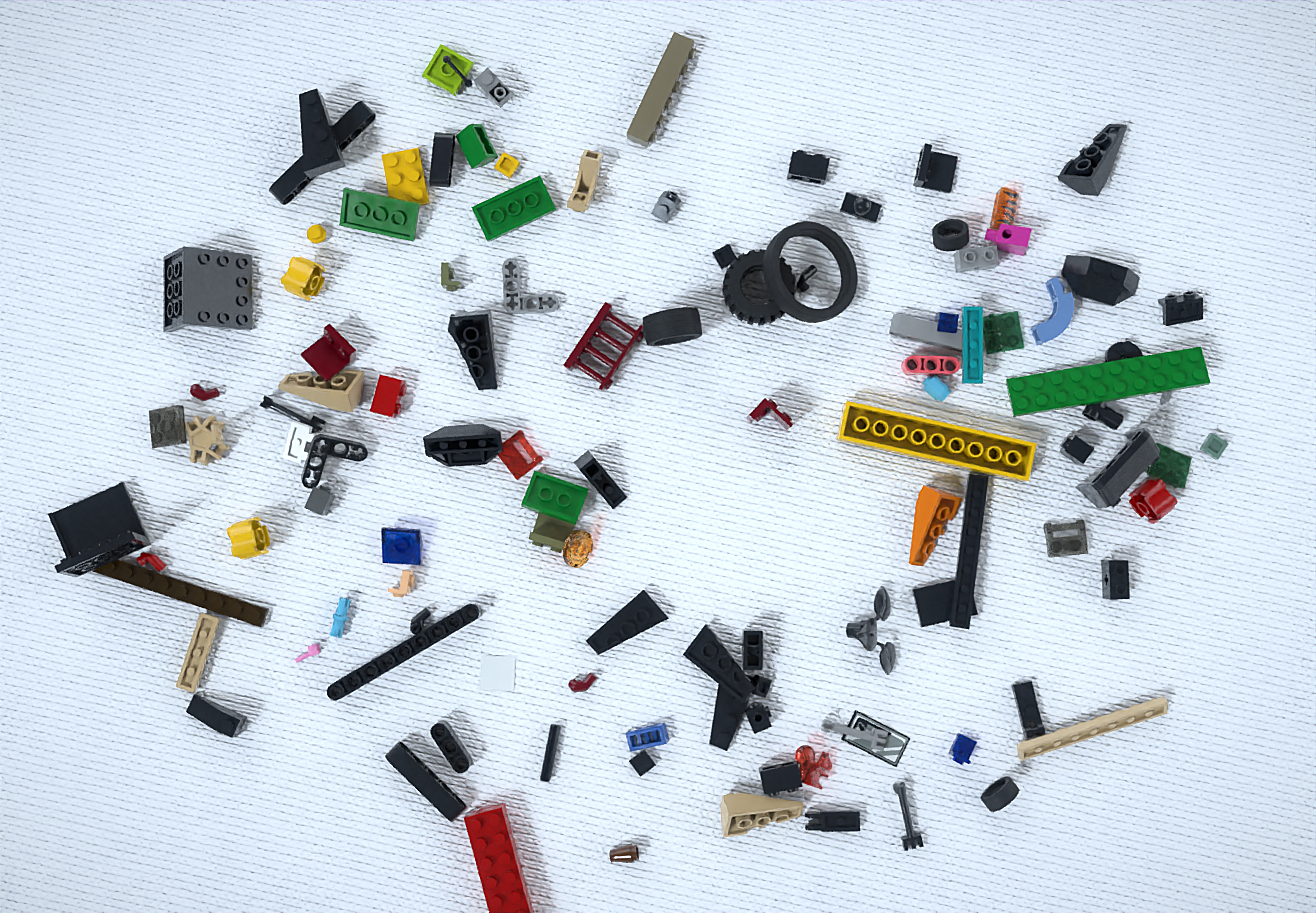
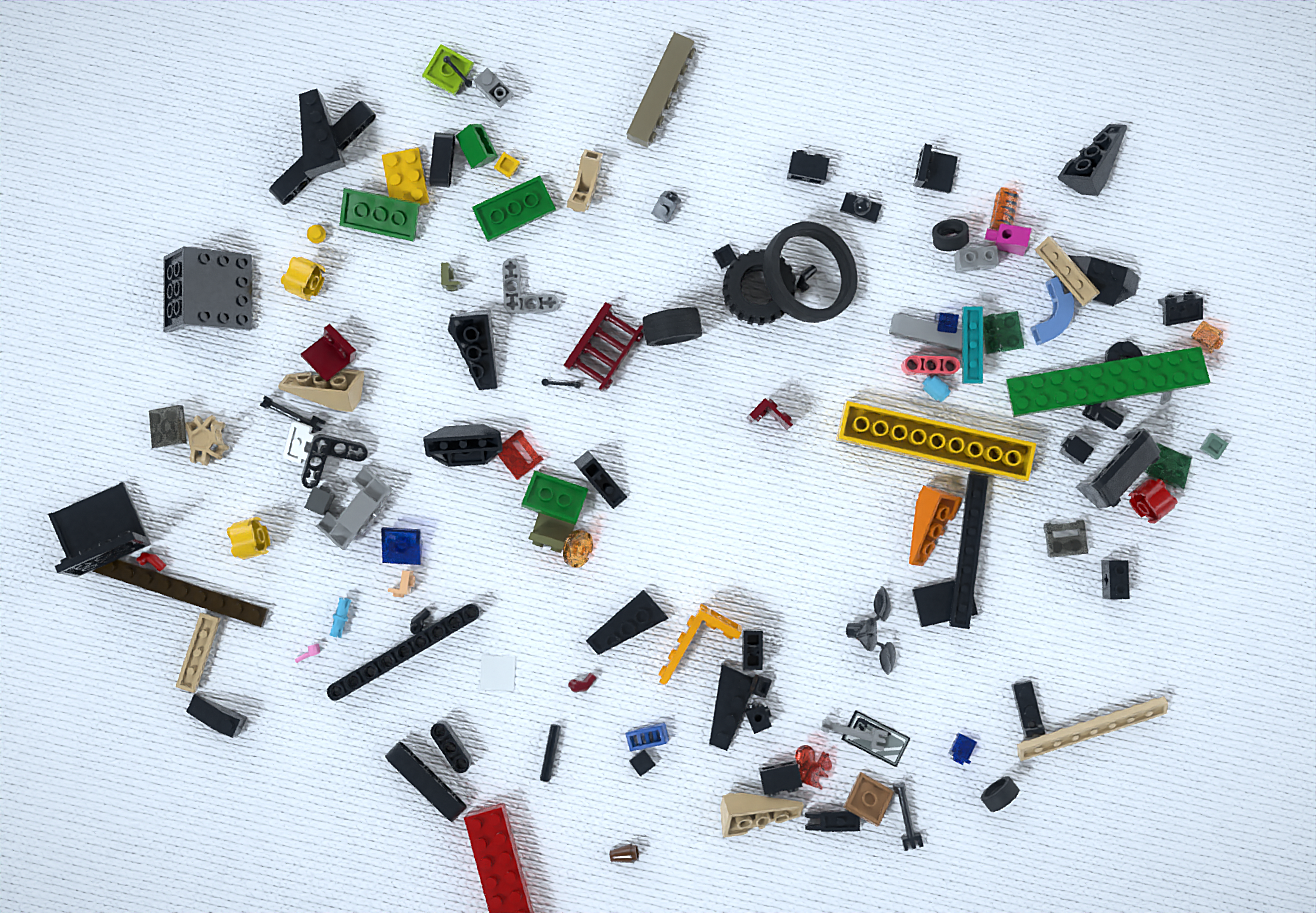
(199, 393): dark red arm -> none
(359, 512): none -> light grey bracket
(388, 396): red piece -> none
(545, 382): none -> black hinge
(713, 621): none -> light orange bracket
(715, 660): black wing -> none
(868, 799): none -> medium nougat plate
(1067, 271): none -> tan plate
(1208, 336): none -> clear orange bracket

